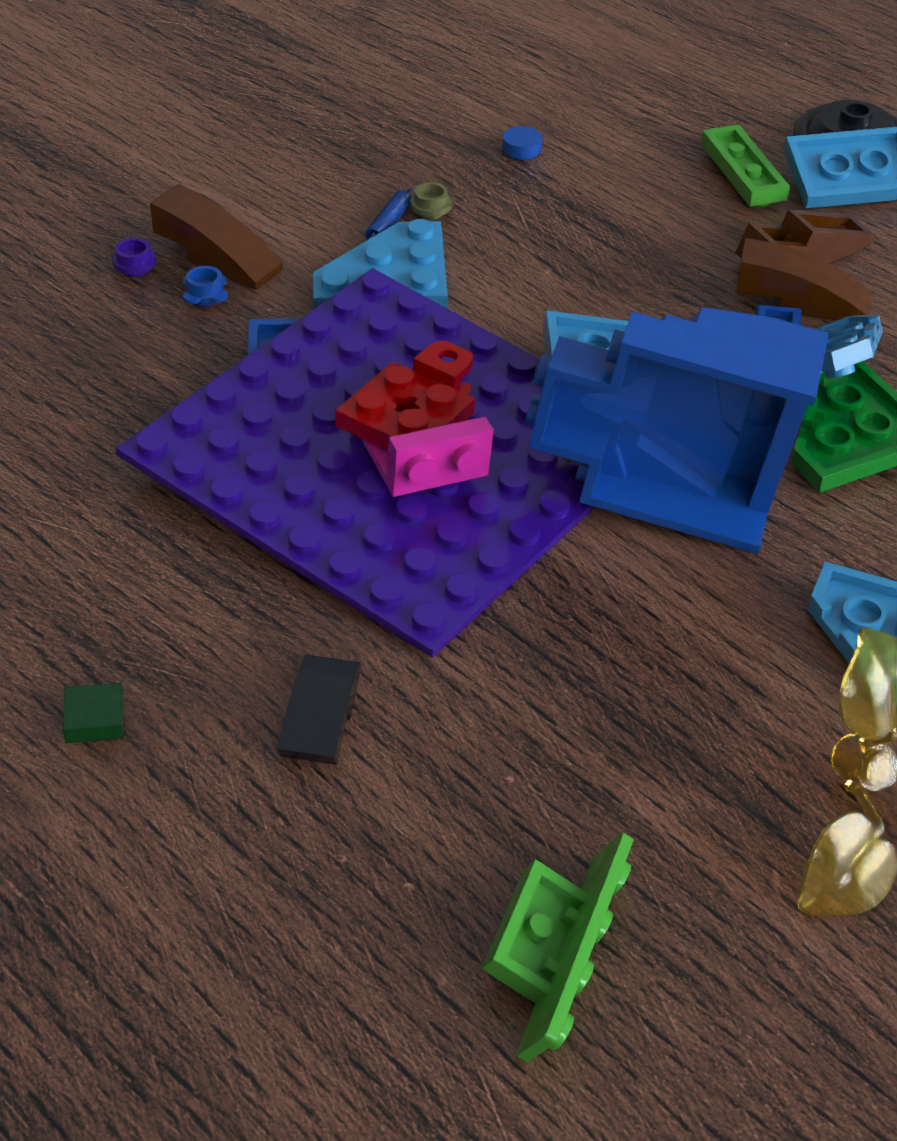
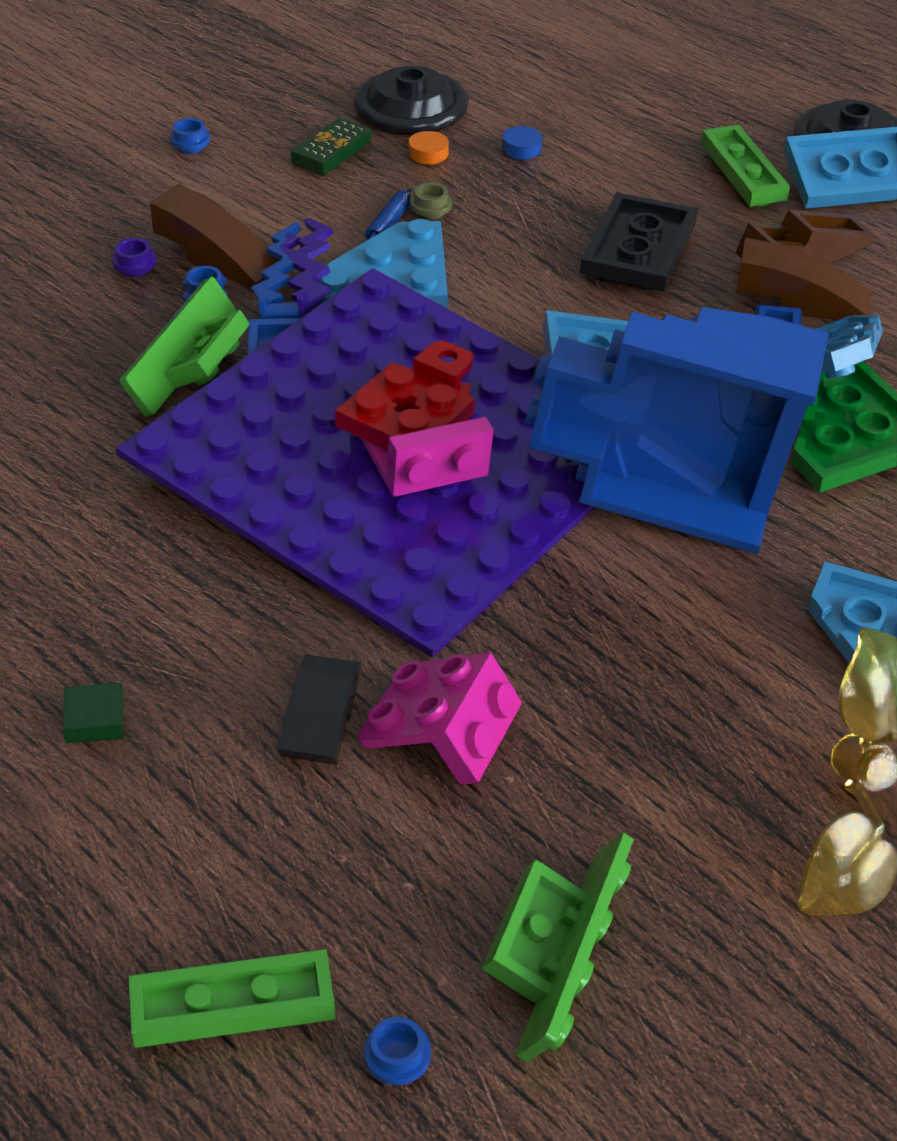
(186, 348): none -> bright green bracket
(189, 135): none -> blue plate
(230, 998): none -> bright green plate
(308, 290): none -> piece
(331, 146): none -> dark green tile
(397, 1051): none -> blue plate
(411, 100): none -> black piece
(428, 147): none -> orange tile
(452, 702): none -> dark pink bracket
(639, 242): none -> black plate

